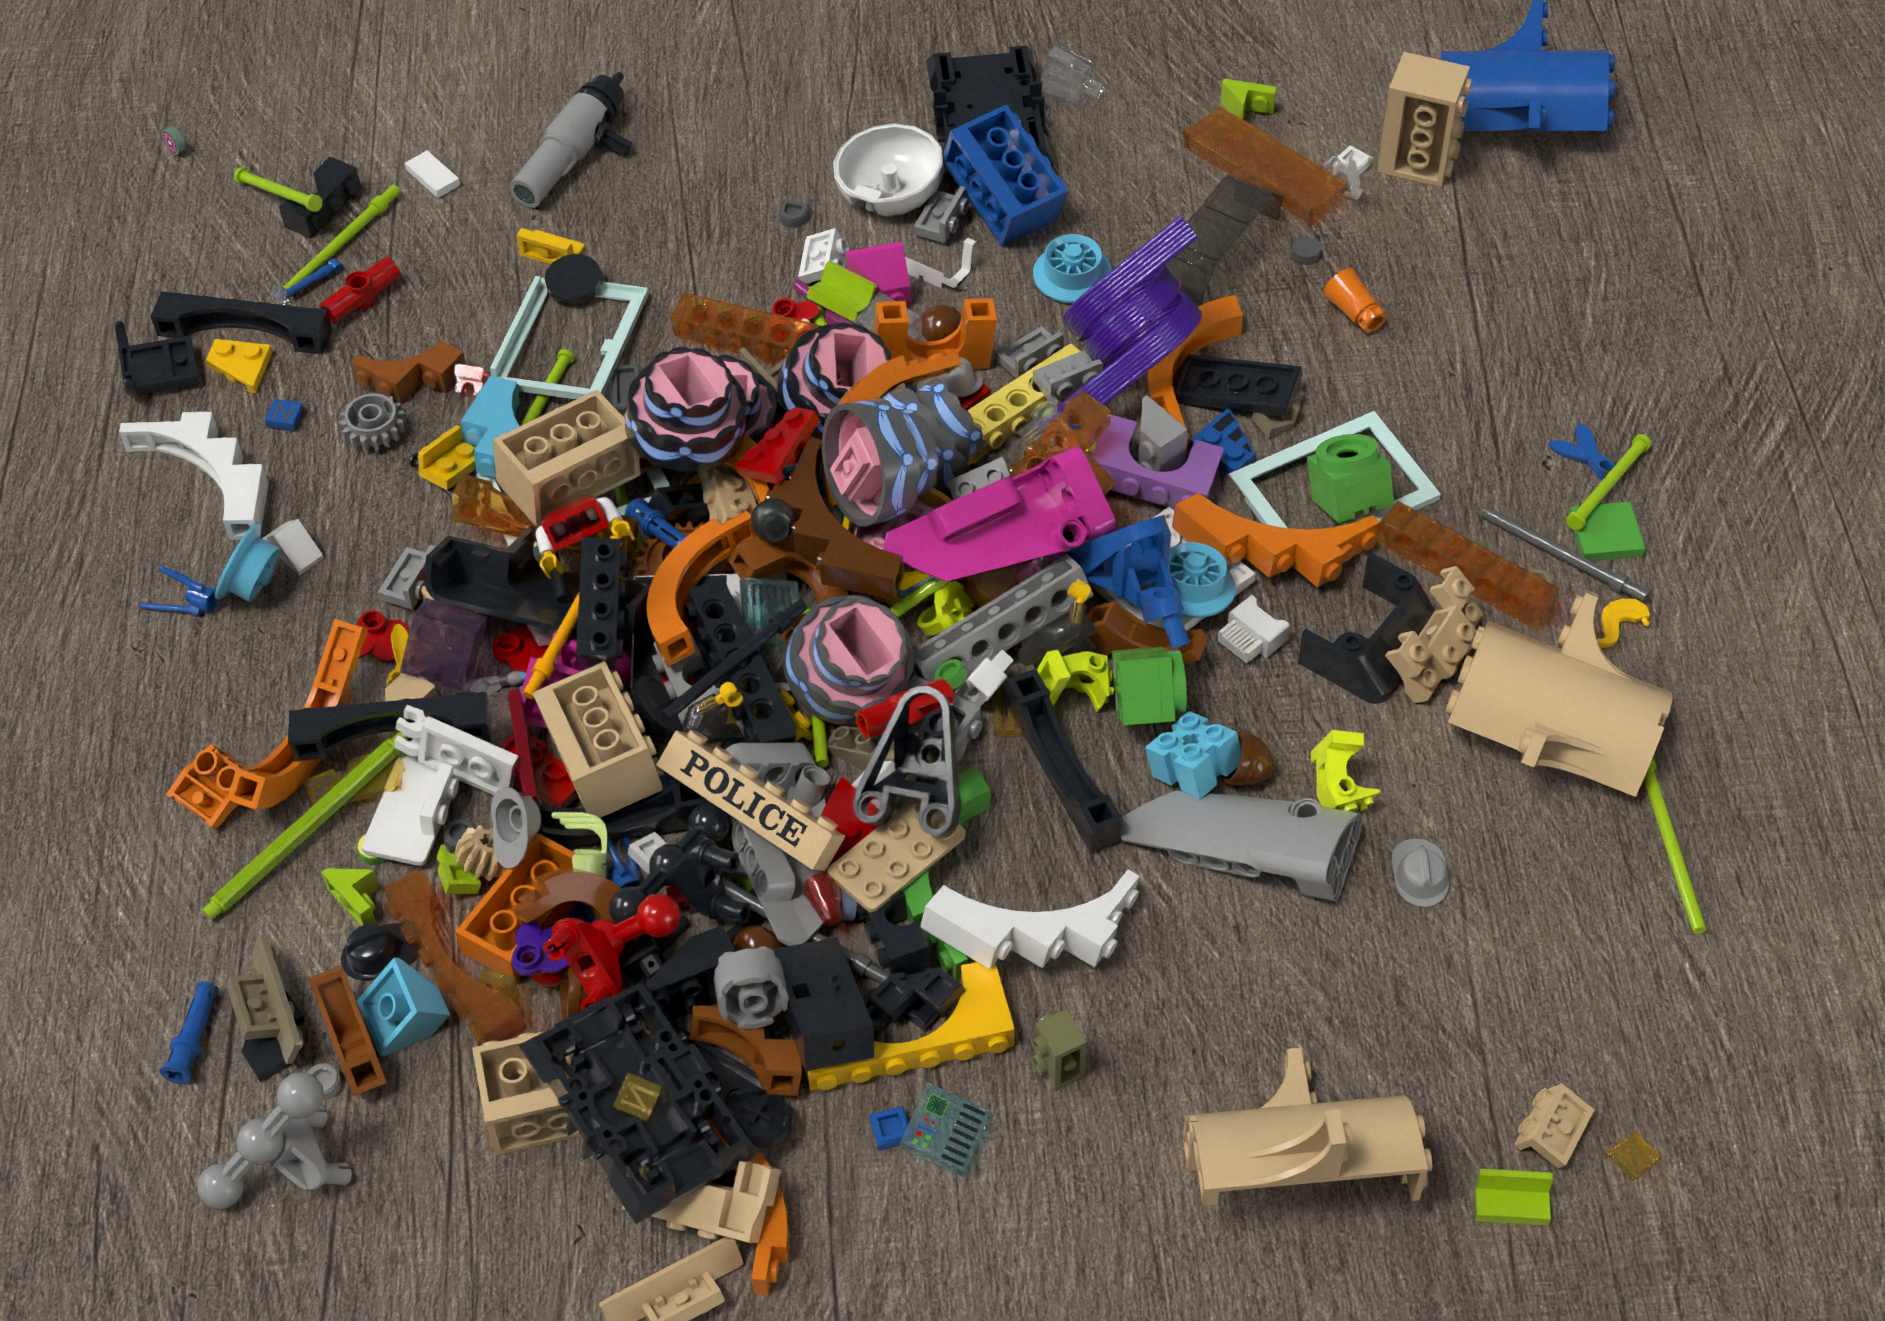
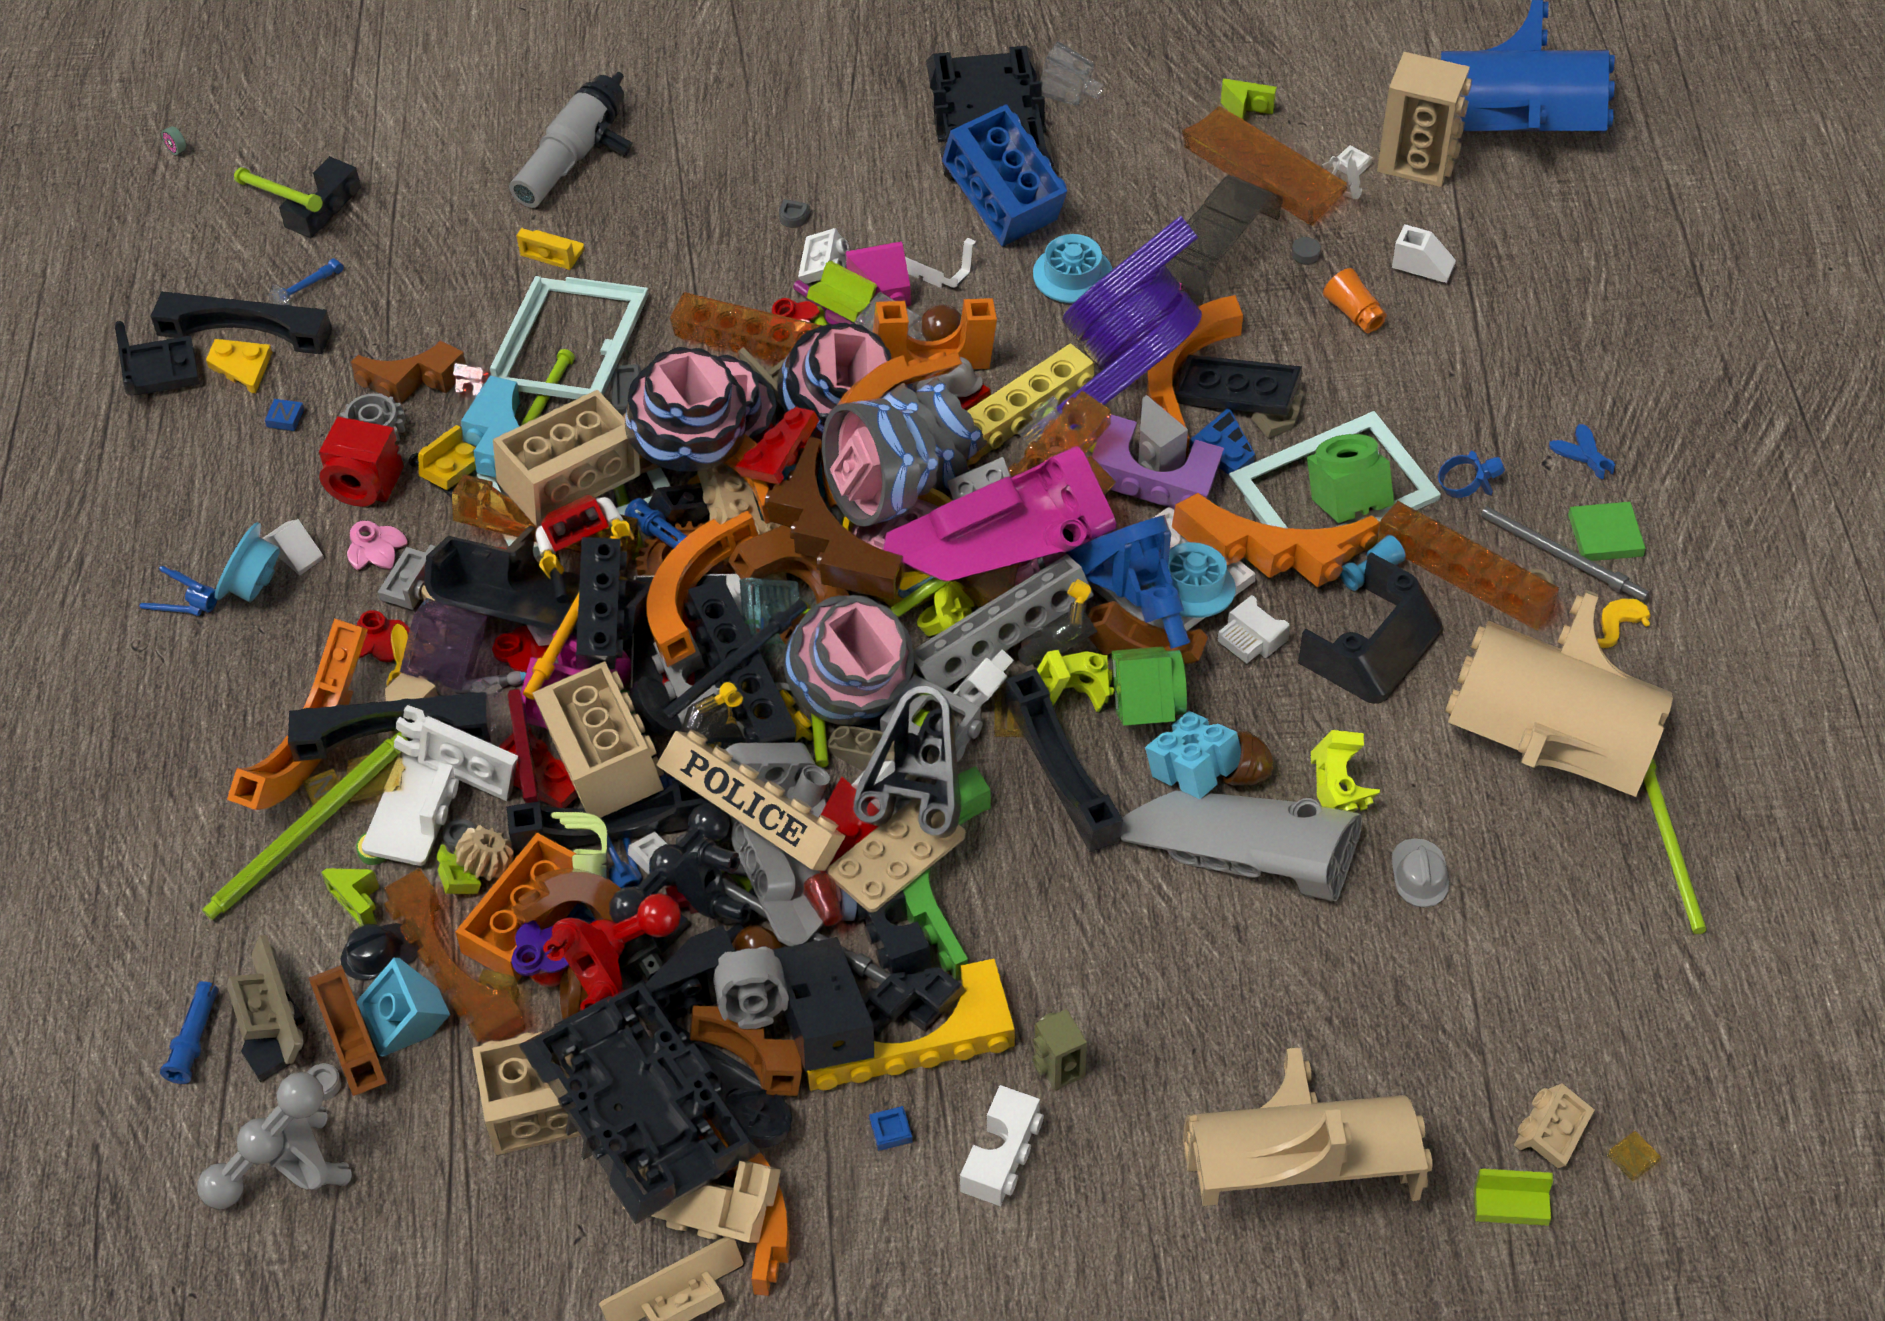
(206, 785): orange slope -> none
(221, 458): white arch -> none
(360, 289): red piece -> none
(360, 462): none -> red piece
(375, 548): none -> bright pink plate
(376, 207): lime bar -> none
(432, 174): white tile -> none
(514, 825): light grey piece -> none
(573, 279): black tile -> none
(637, 1097): clear yellow tile -> none
(772, 520): pearl dark grey piece -> none
(876, 718): red piece -> none
(889, 169): white piece -> none
(942, 215): light grey bracket -> none
(945, 1129): clear light blue tile -> none
(953, 672): bright green tile -> none
(991, 932): white arch -> none
(992, 1172): none -> white arch
(1029, 351): light grey bracket -> none
(1066, 375): light grey bracket -> none
(1388, 549): none -> dark azure piece
(1422, 254): none -> white slope
(1443, 640): tan bracket -> none
(1491, 468): none -> blue piece
(1640, 444): lime bar -> none

